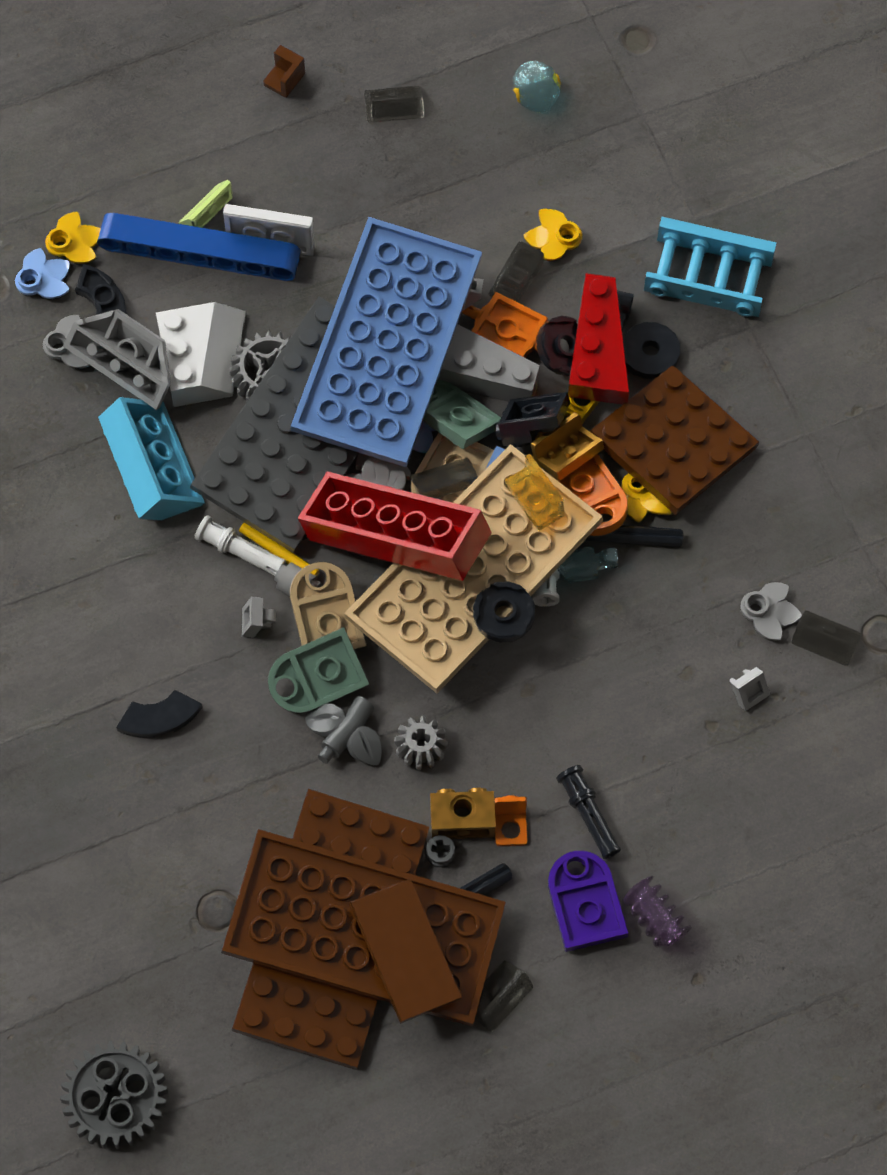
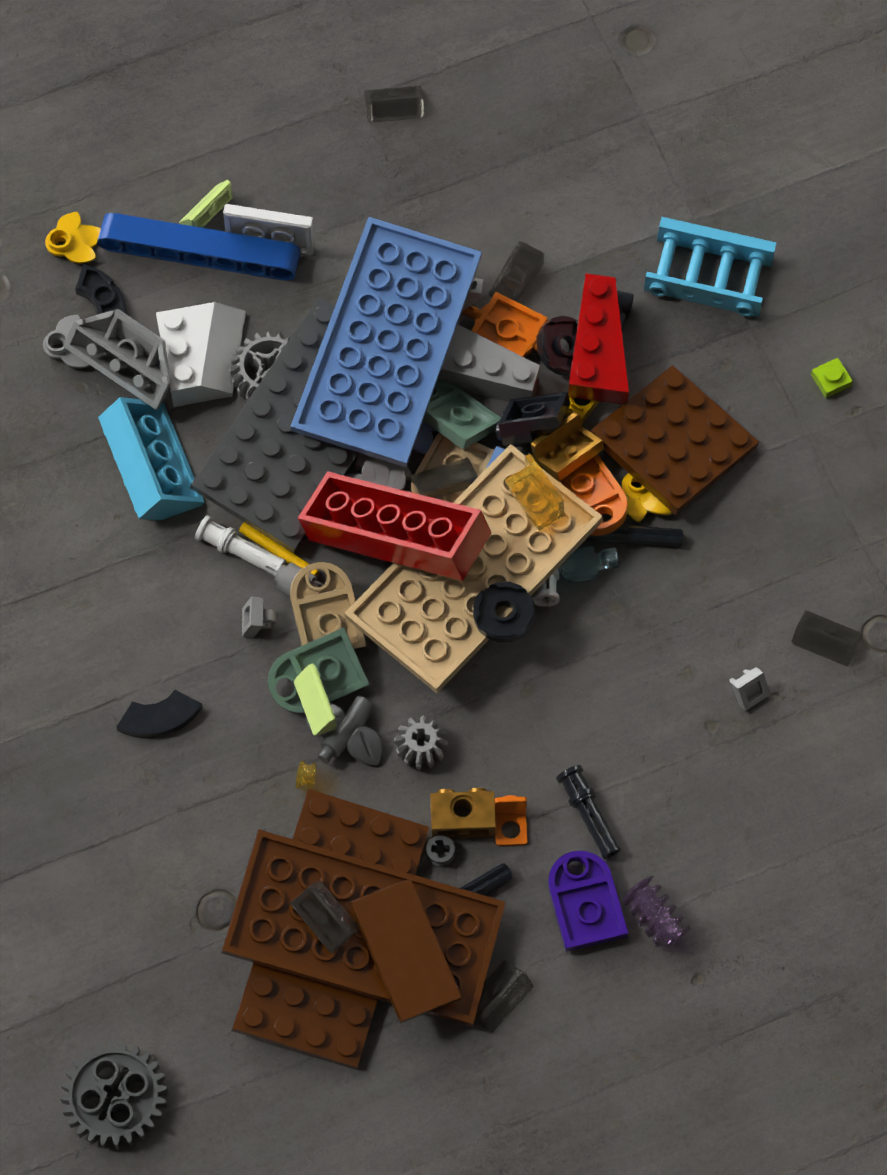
(46, 274): light blue plate -> none
(286, 73): reddish brown panel -> none
(306, 775): none -> clear yellow bush
(315, 701): none -> yellowish green slope
(325, 916): none -> clear smoke slope
(536, 86): clear light blue hair -> none
(550, 234): yellow plate -> none
(650, 335): black tile -> none
(774, 611): light grey plate -> none
(831, 377): none -> lime plate

